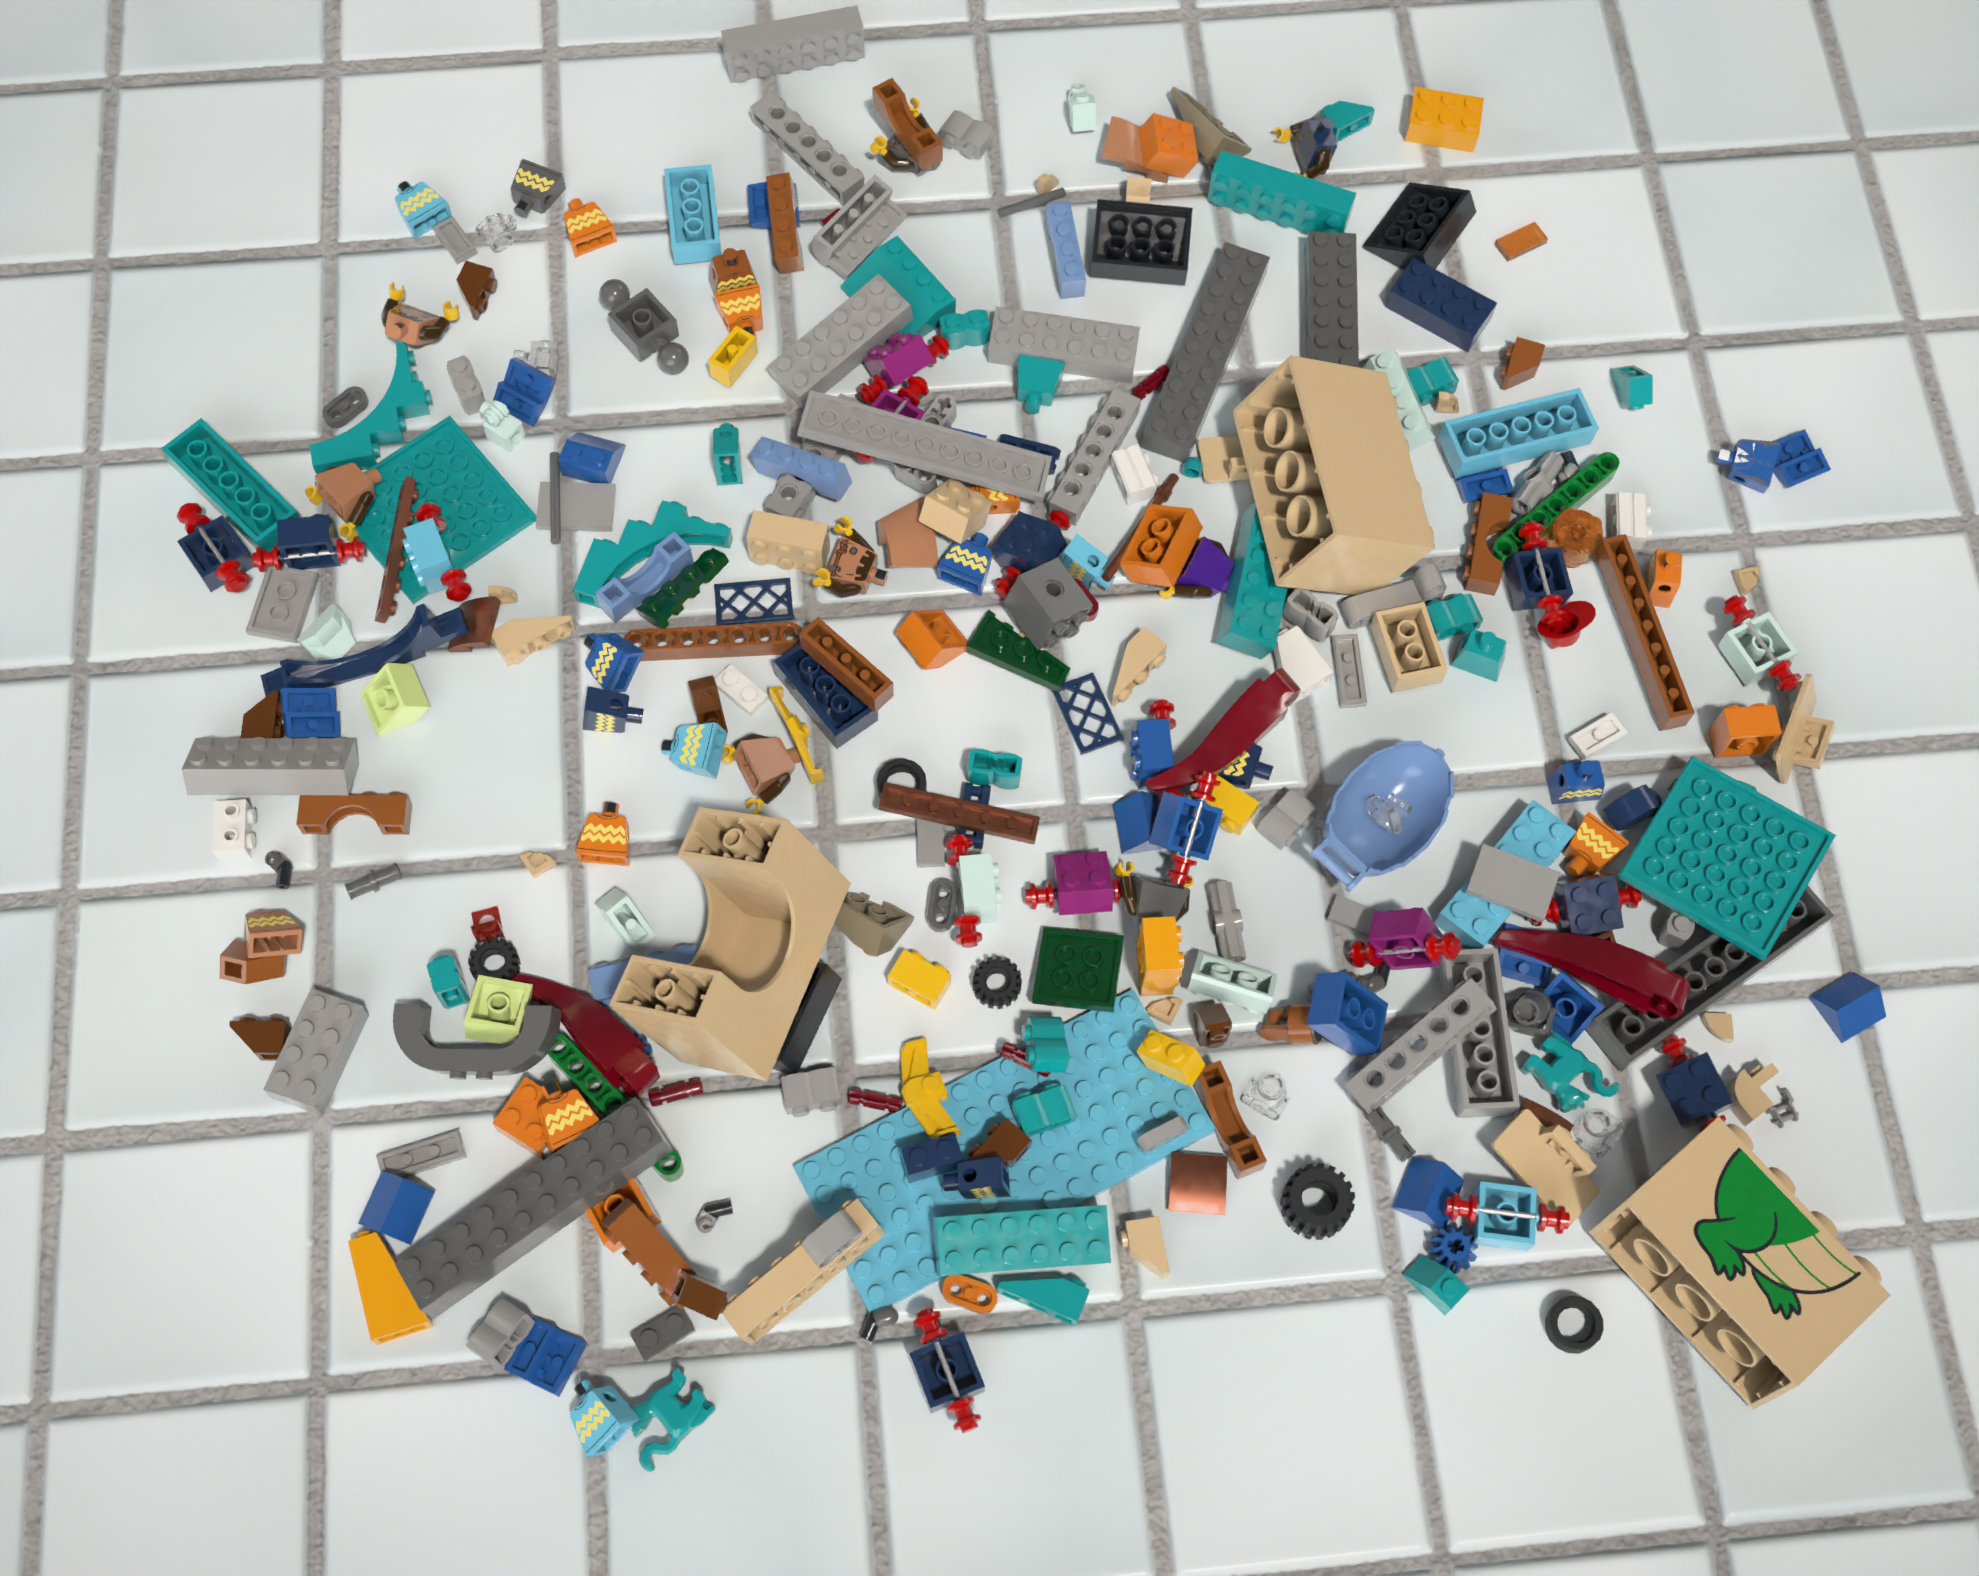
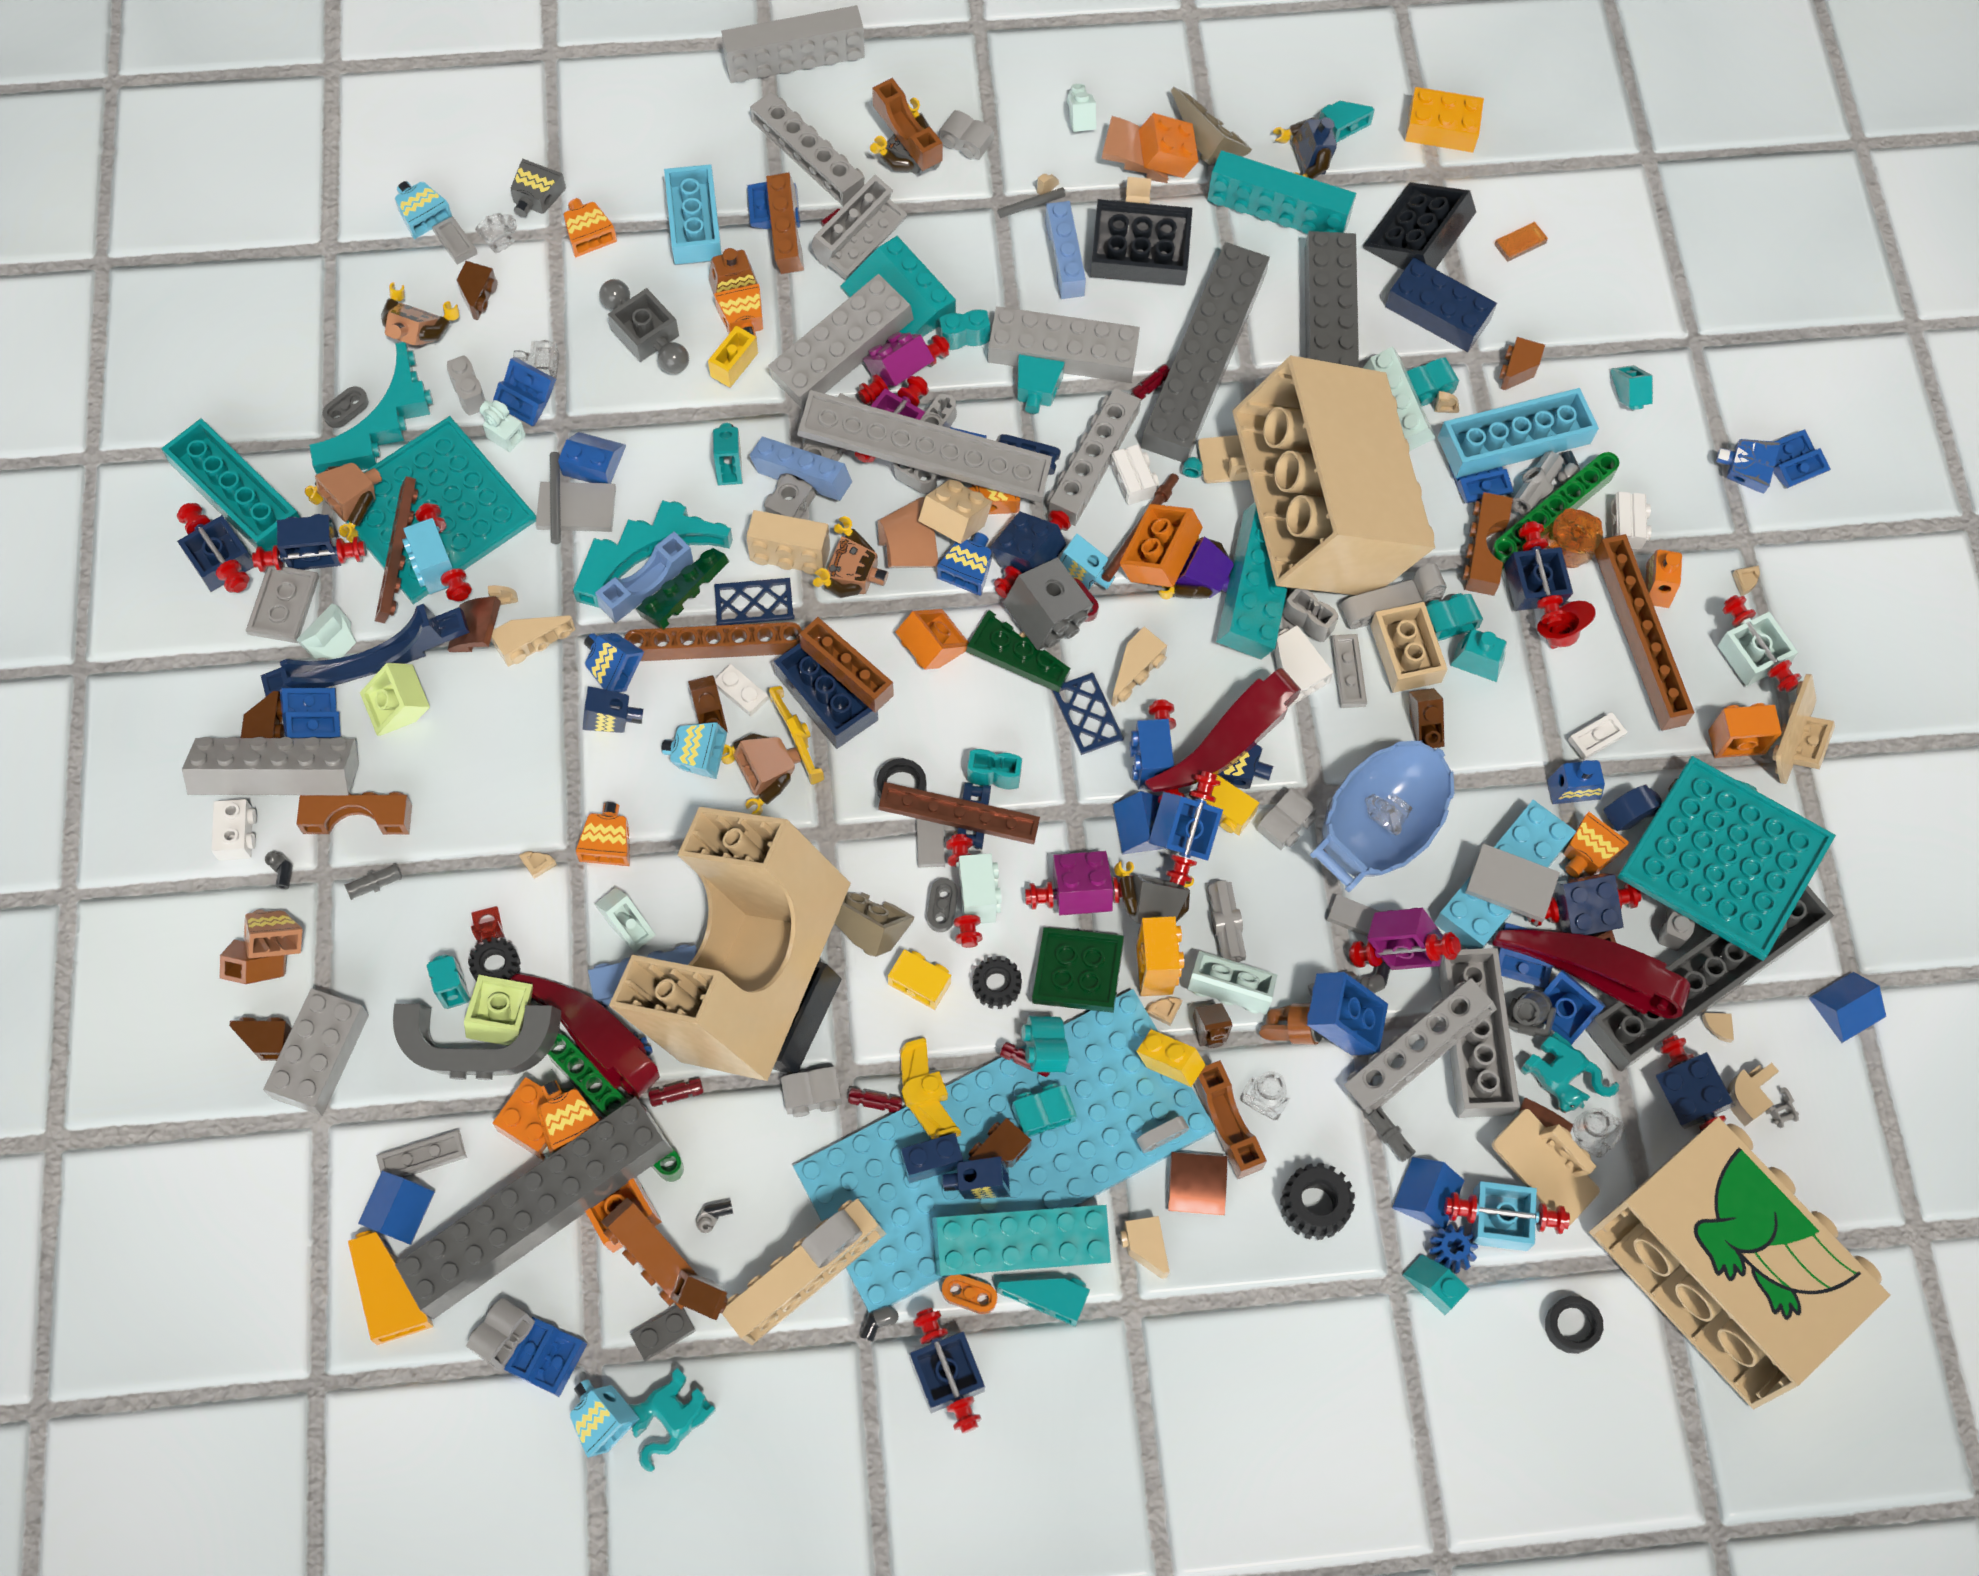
(1427, 717): none -> reddish brown slope

